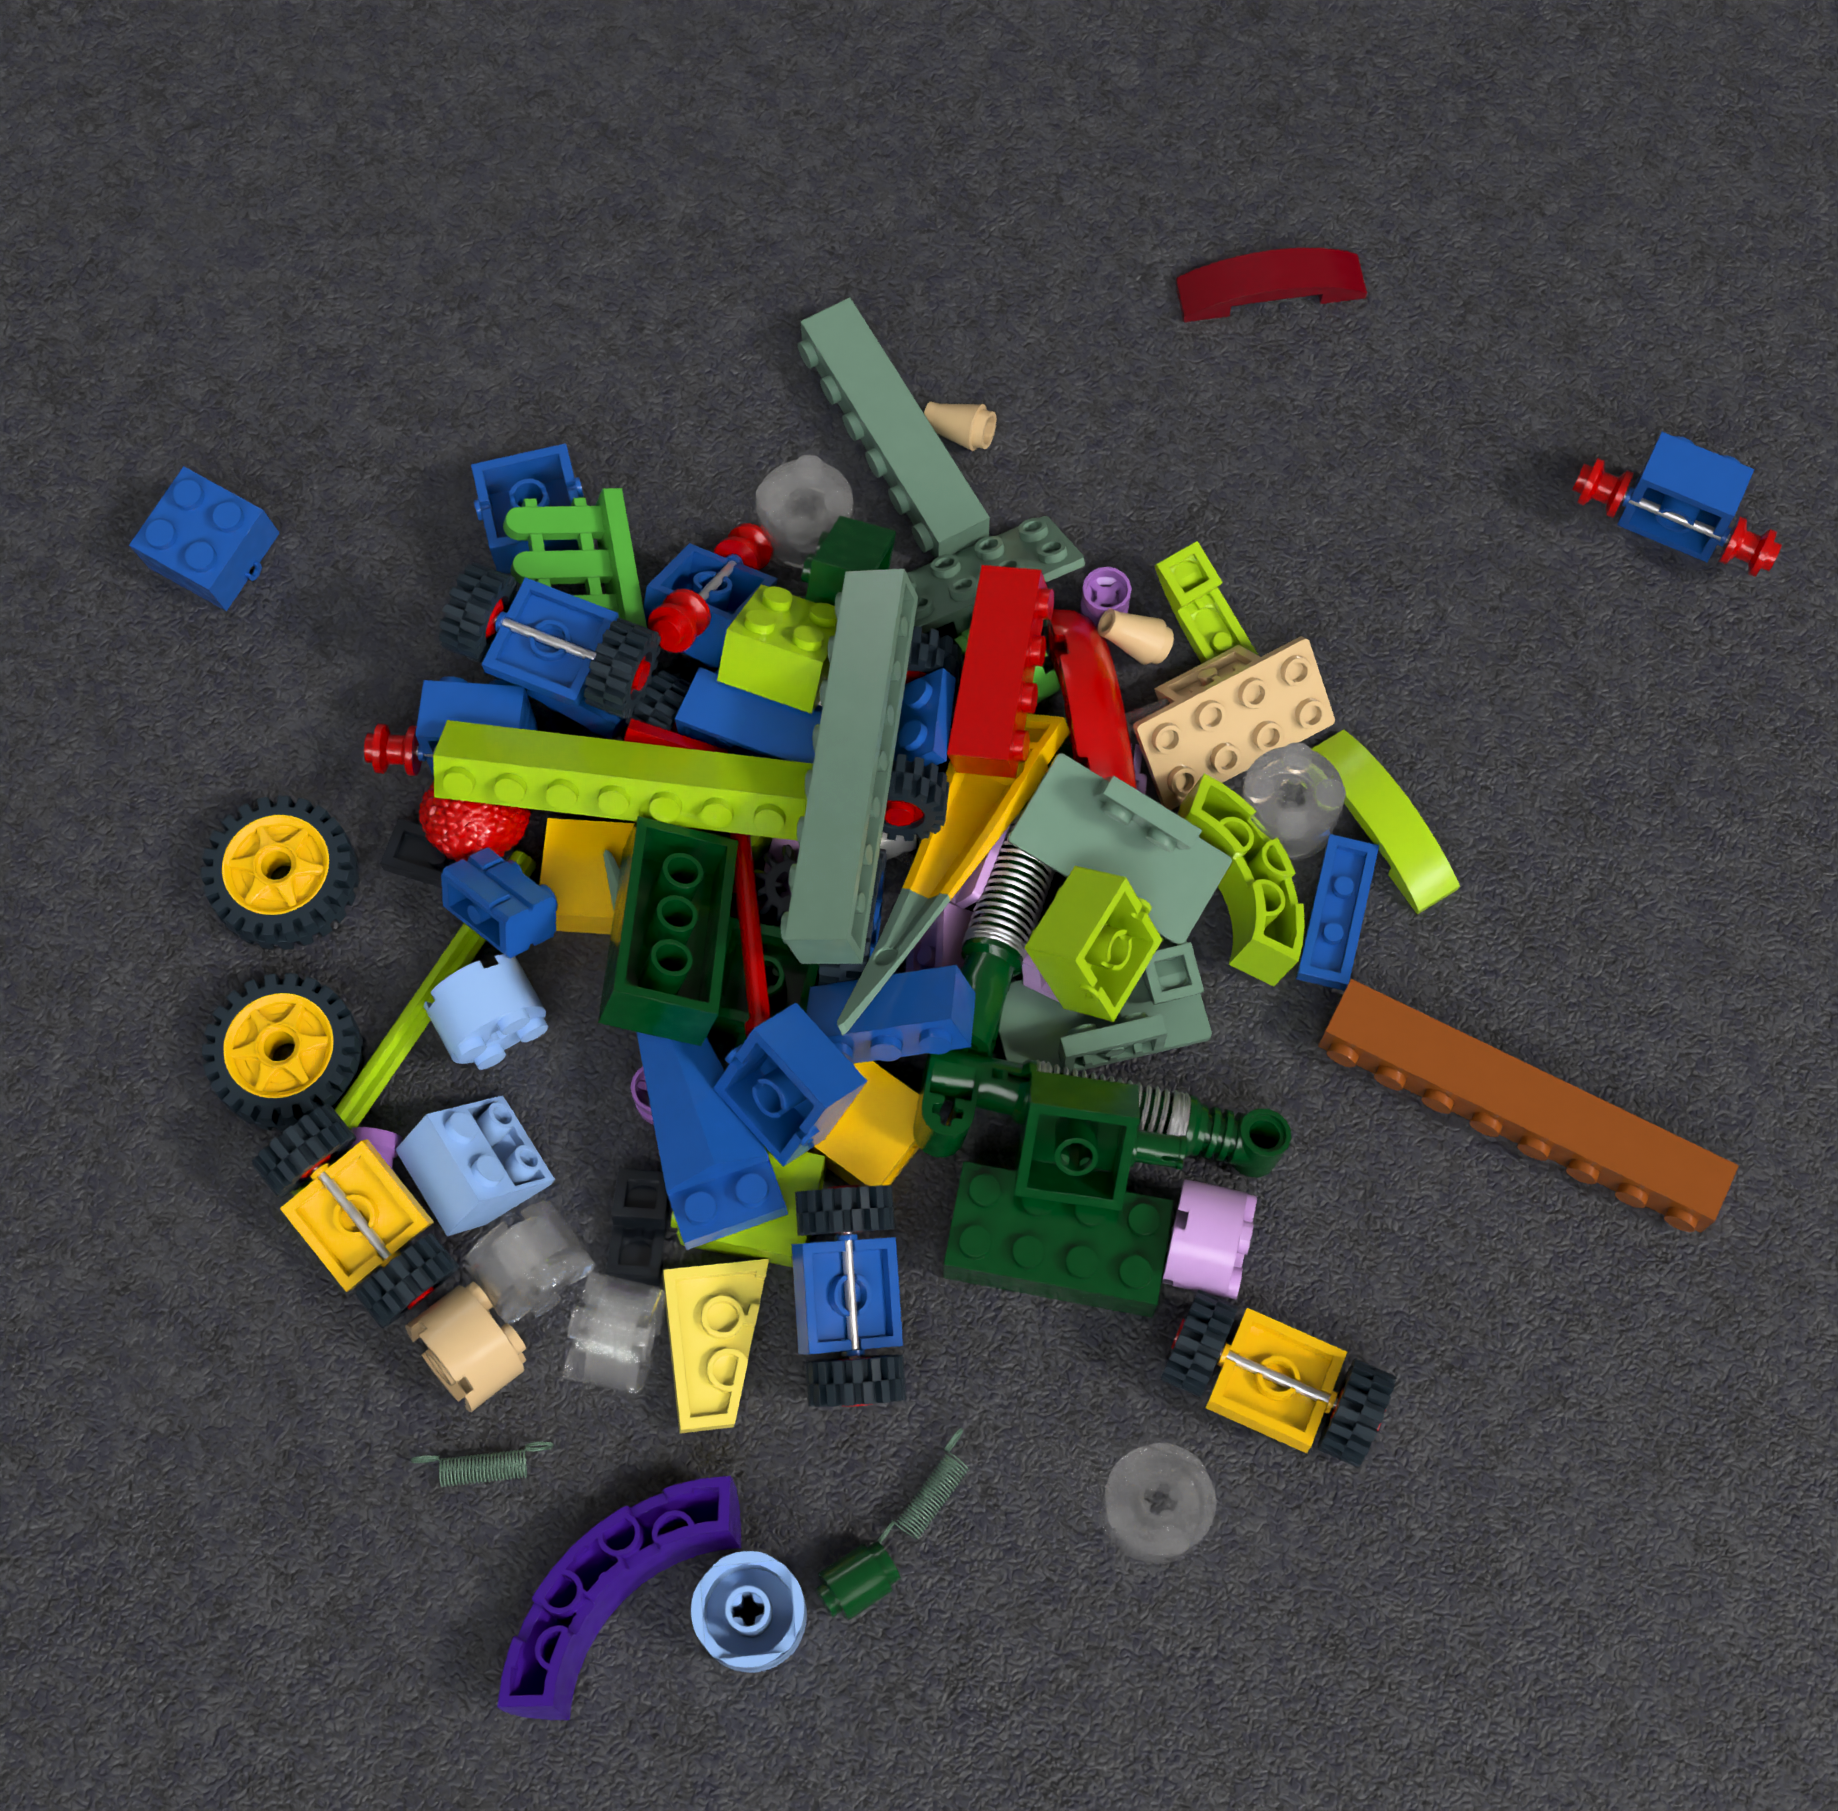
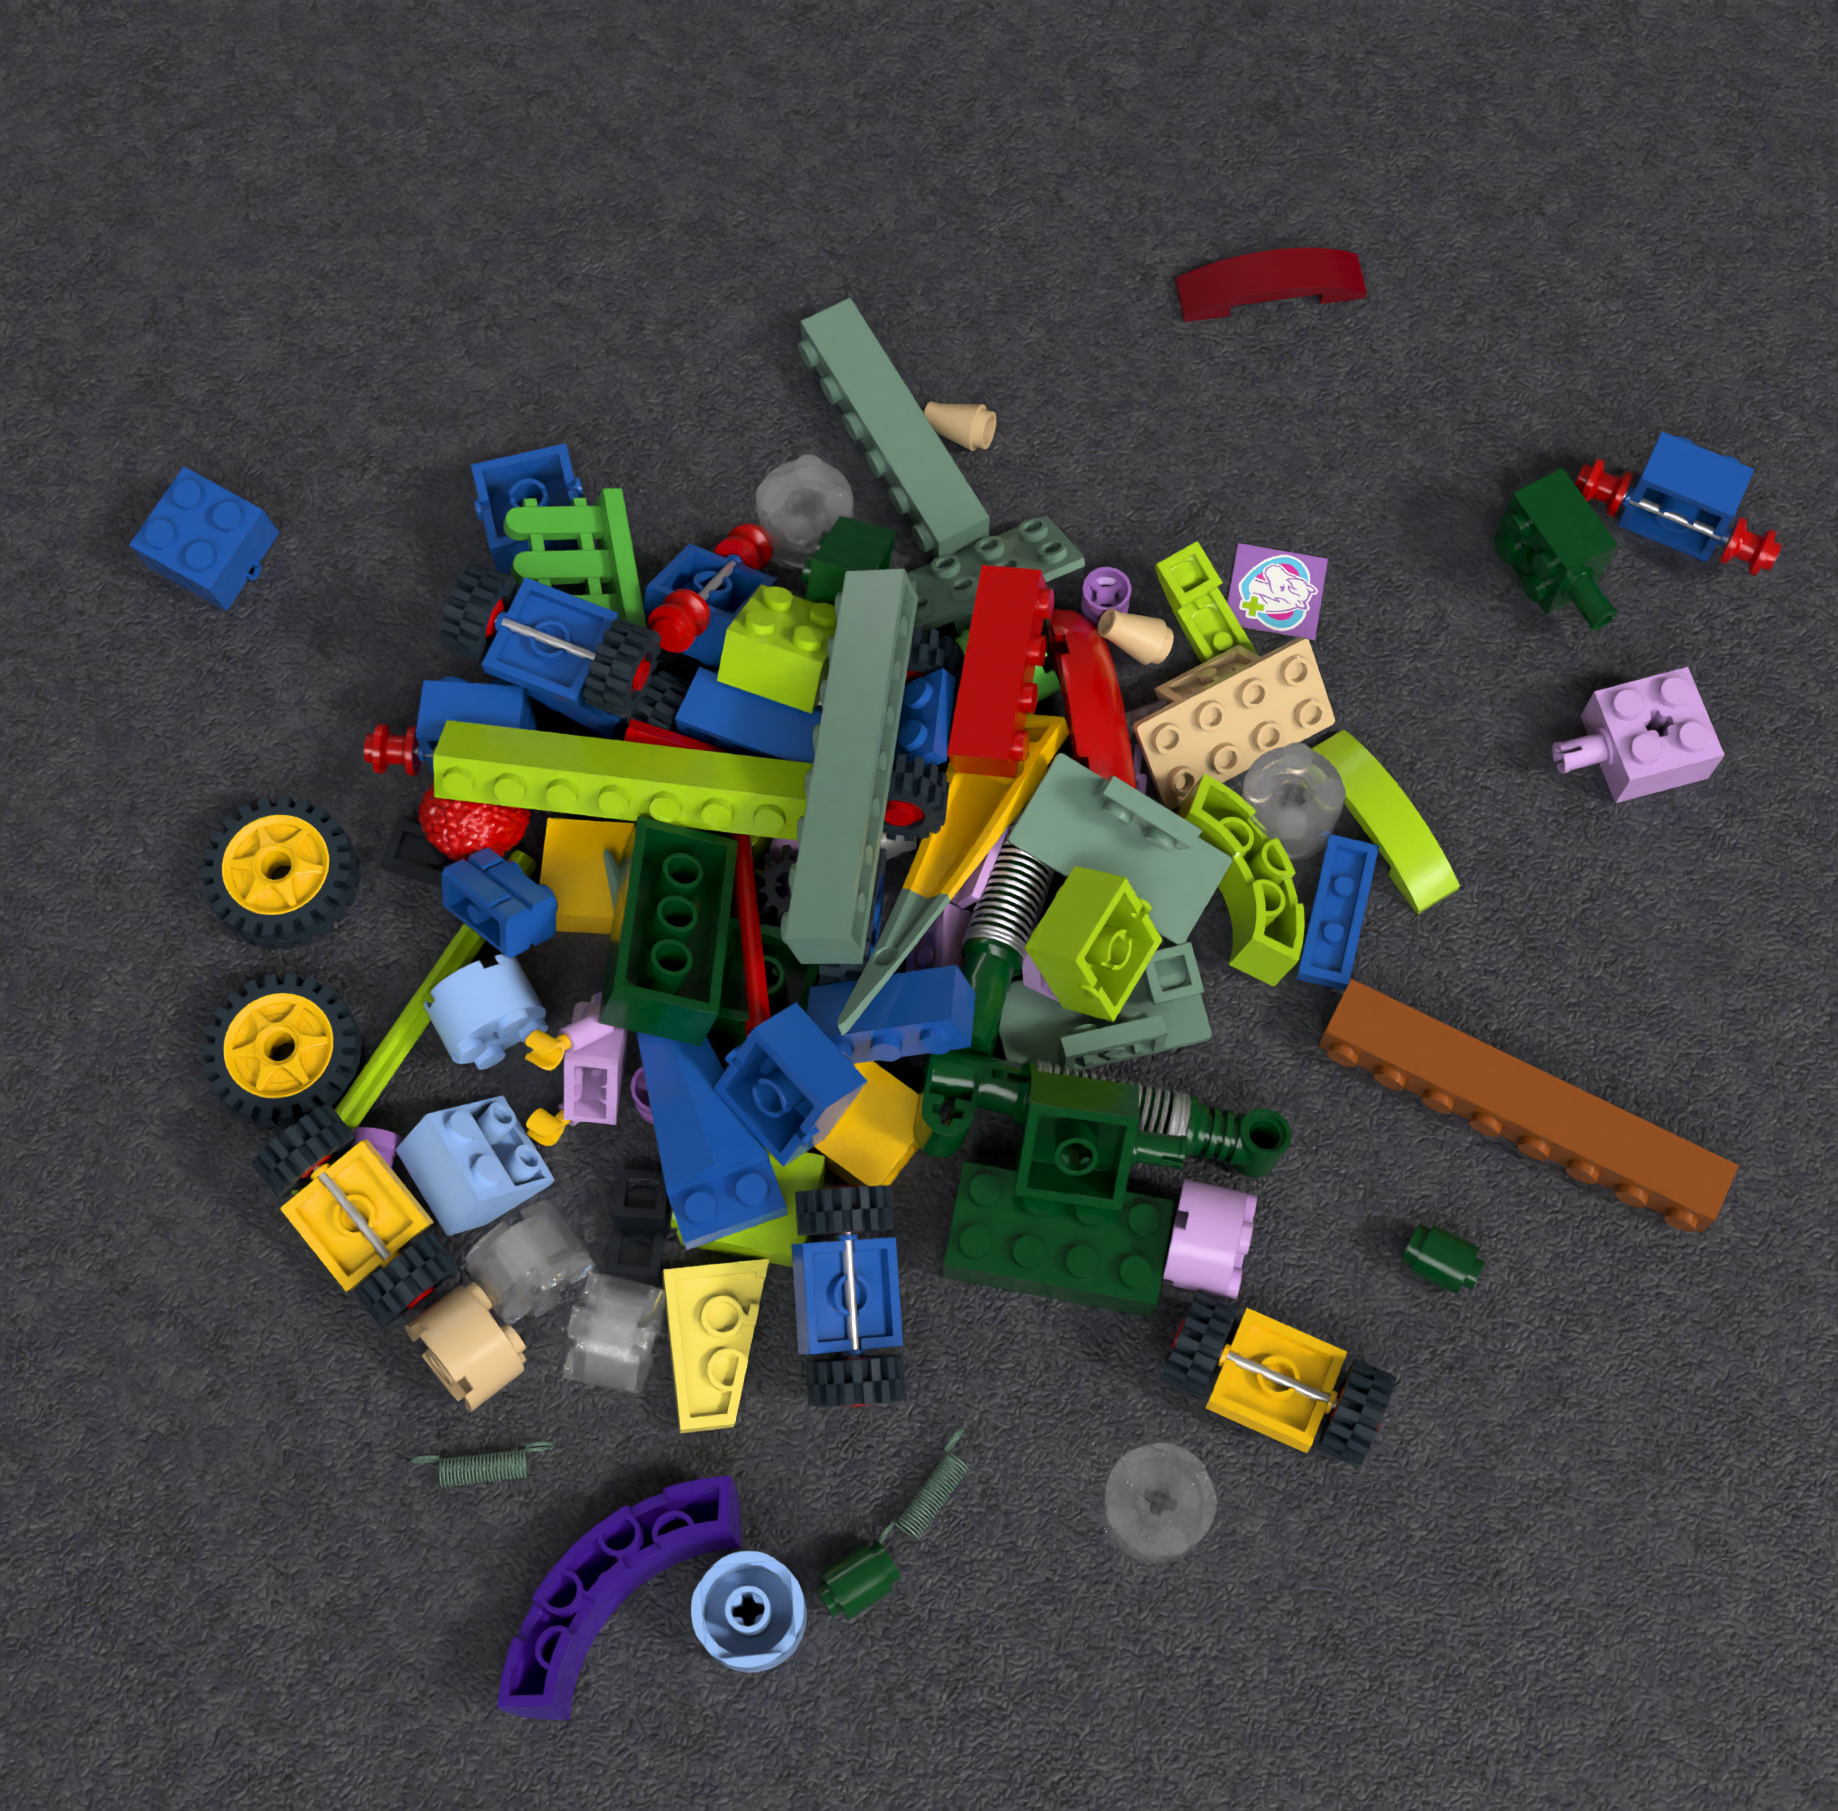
(591, 1071): none -> lavender torso
(1277, 590): none -> sticker
(1443, 1258): none -> dark green brick
(1558, 548): none -> dark green brick
(1645, 736): none -> lavender brick

